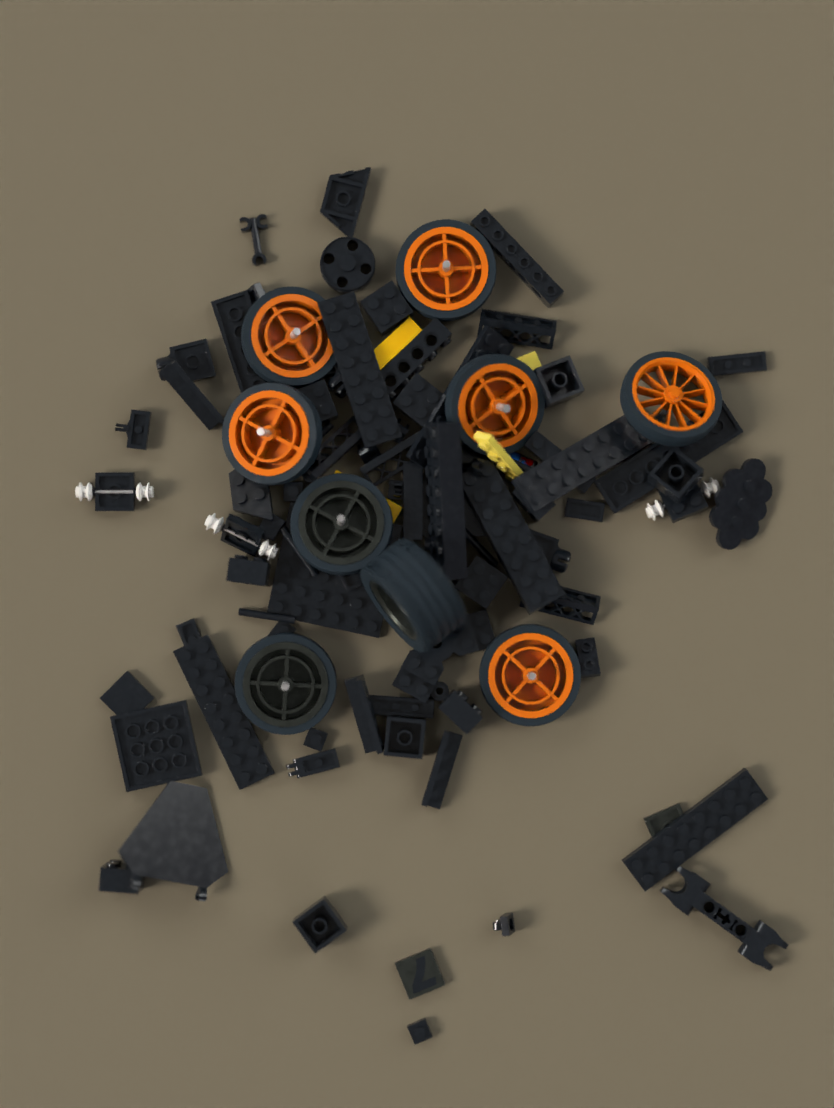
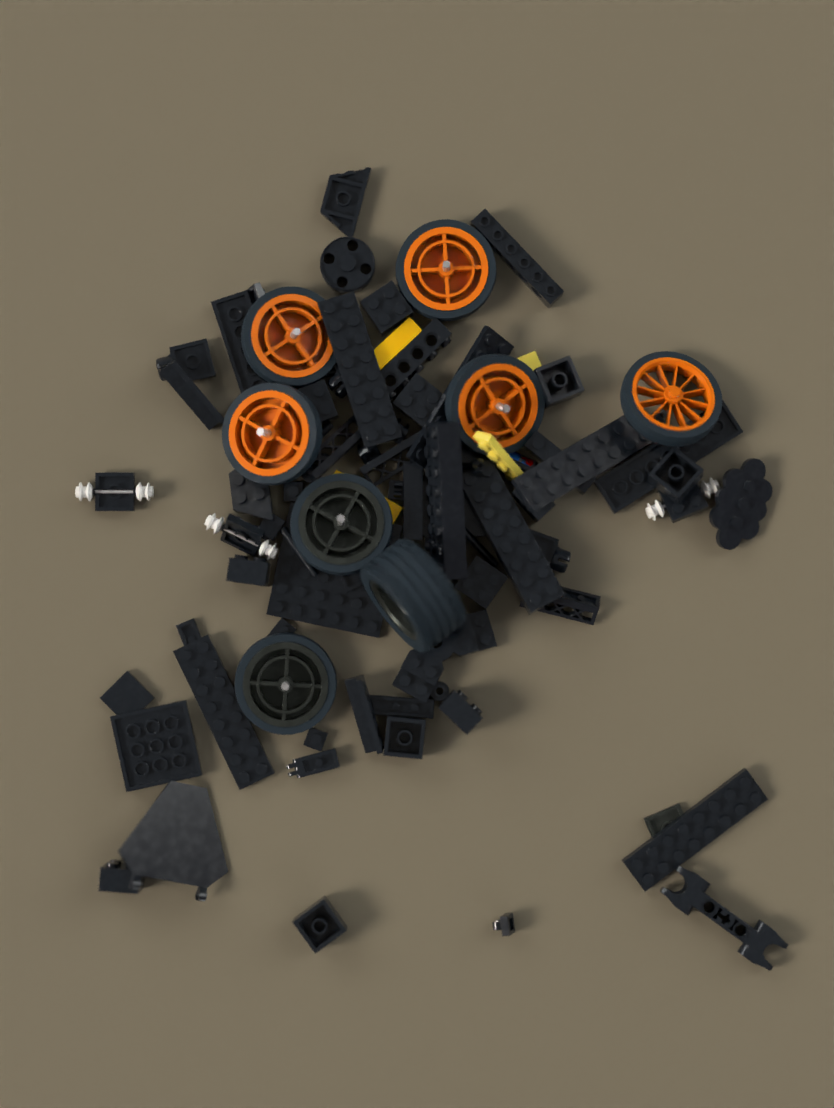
(136, 429): black plate -> none
(253, 225): black bar -> none
(267, 615): black piece -> none
(419, 973): pearl dark grey tile -> none
(419, 1031): black plate -> none
(441, 769): black fence -> none
(501, 320): black fence -> none
(530, 675): orange wheel -> none
(584, 510): black tile -> none
(588, 657): black plate -> none
(737, 363): black tile -> none

